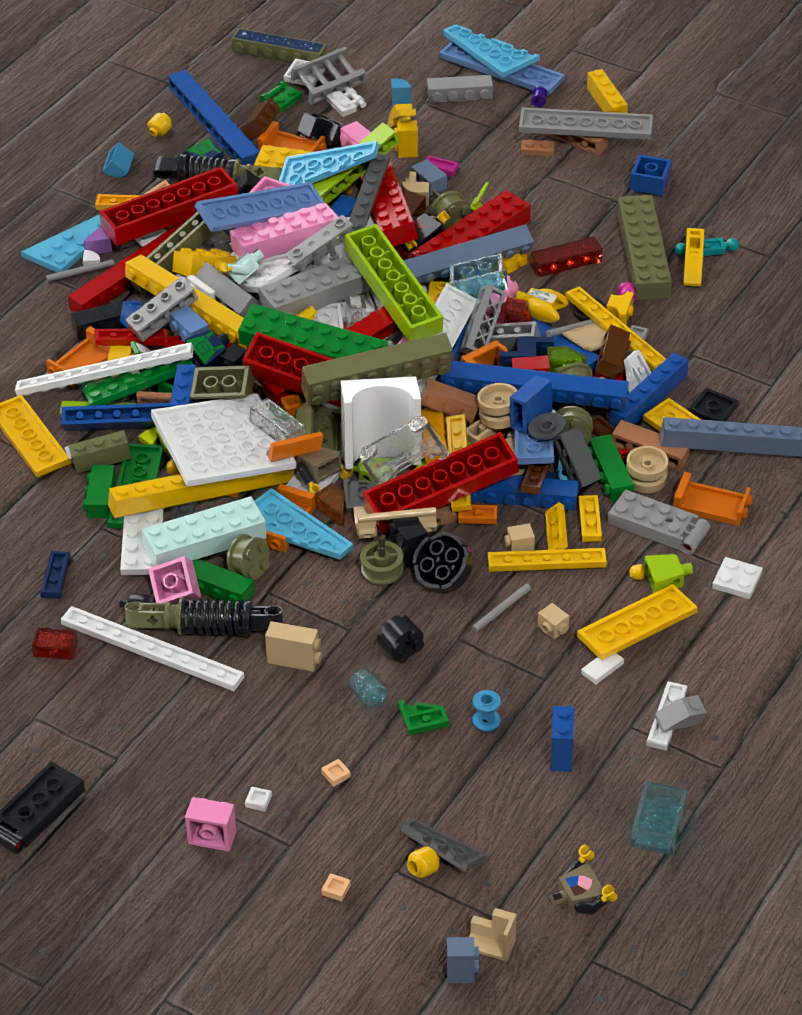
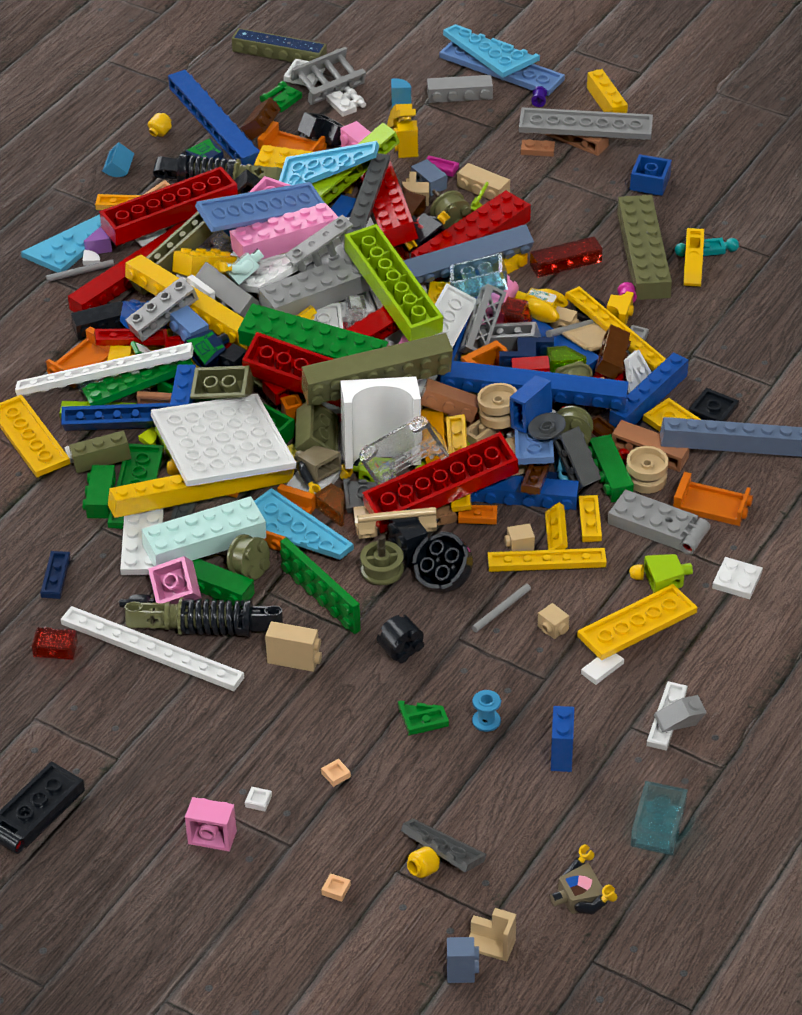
(275, 421): clear brick -> none
(295, 446): orange tile -> none
(320, 586): none -> green plate
(368, 687): clear light blue wheel -> none
(474, 178): none -> tan brick
(566, 318): none -> tan brick

